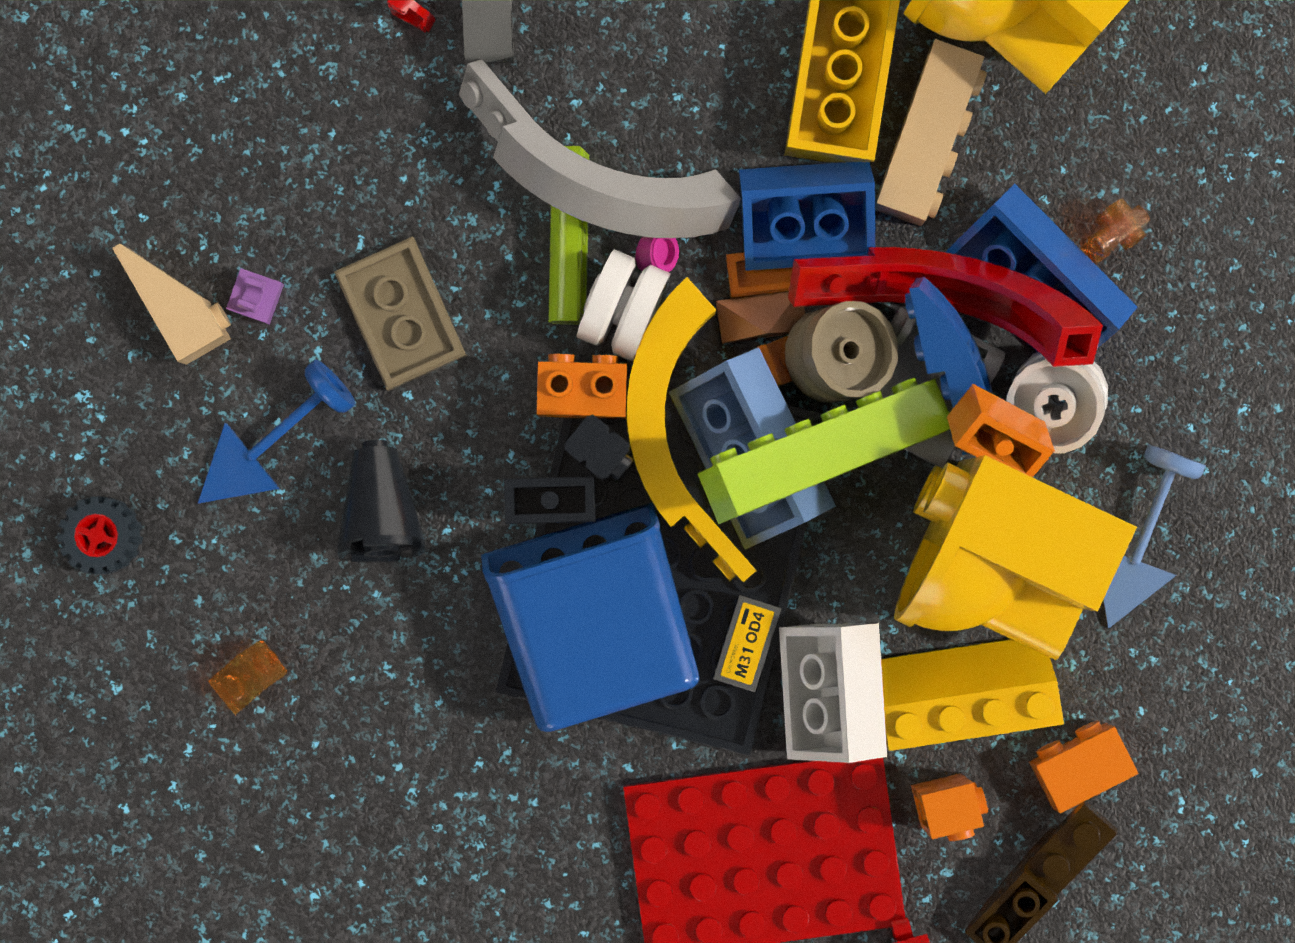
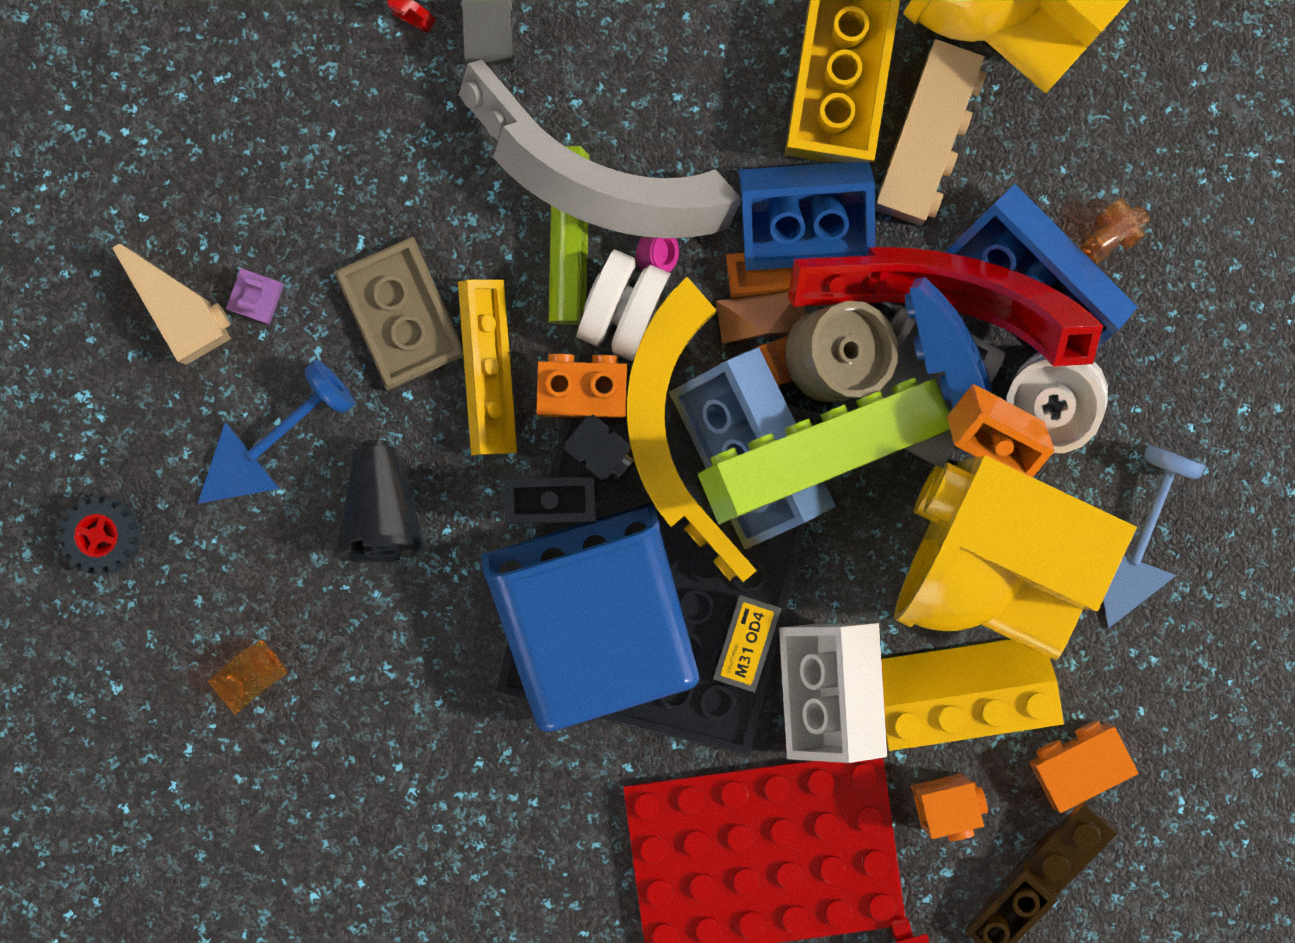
(487, 367): none -> yellow plate

